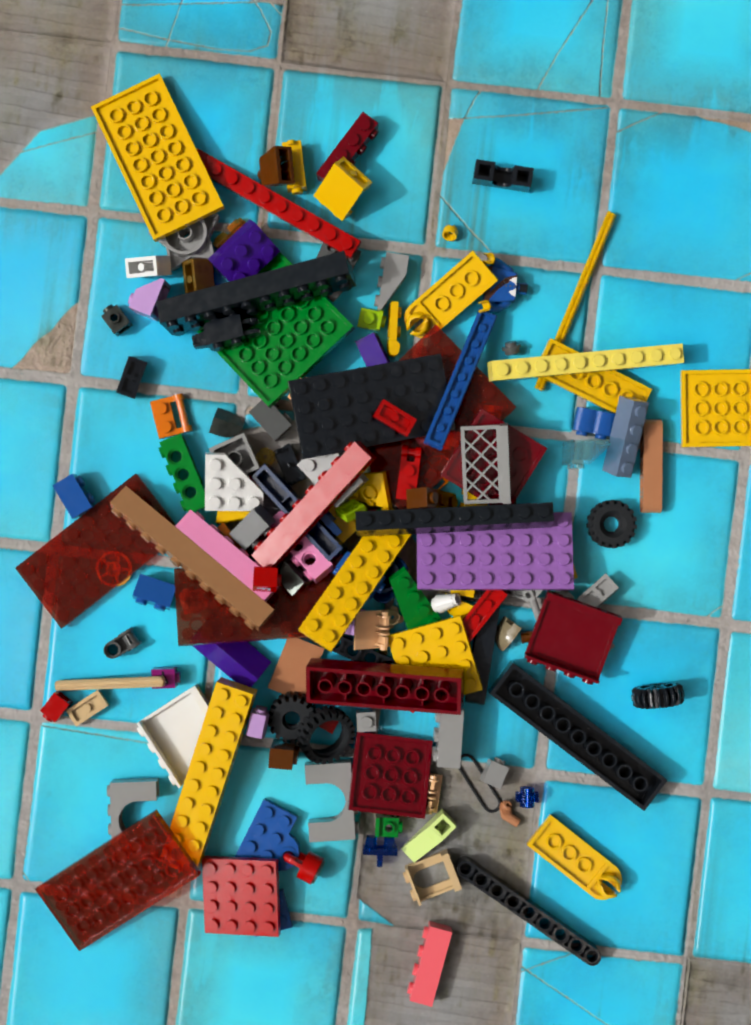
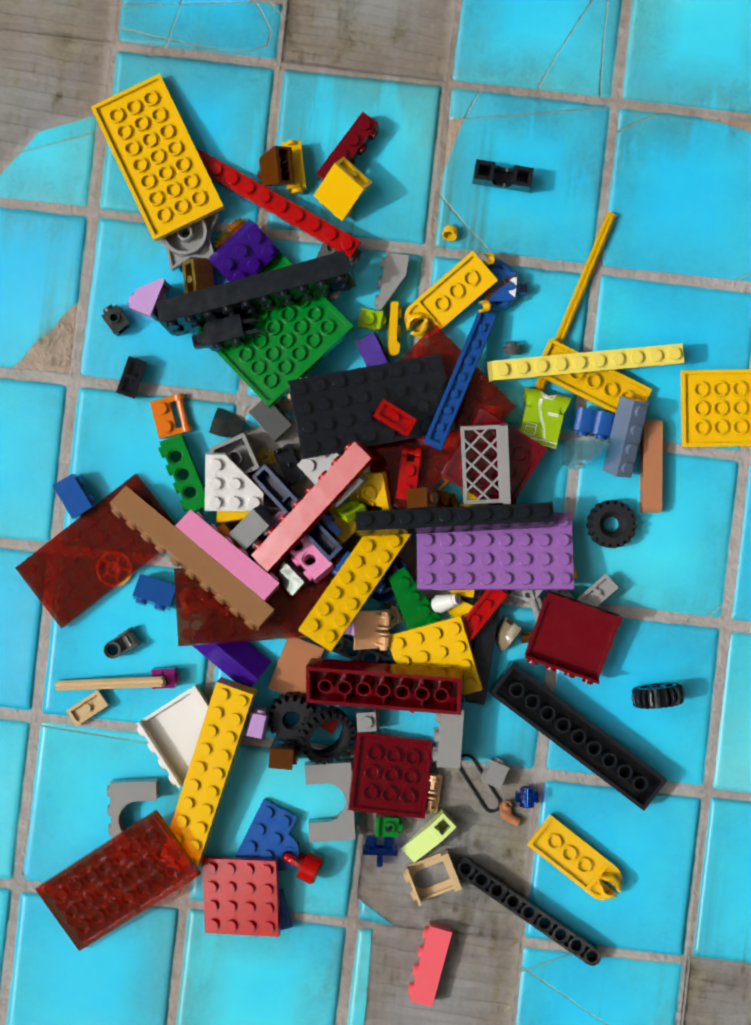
(56, 706): red brick -> none
(148, 266): white brick -> none
(266, 579): red brick -> none
(543, 416): none -> lime piece

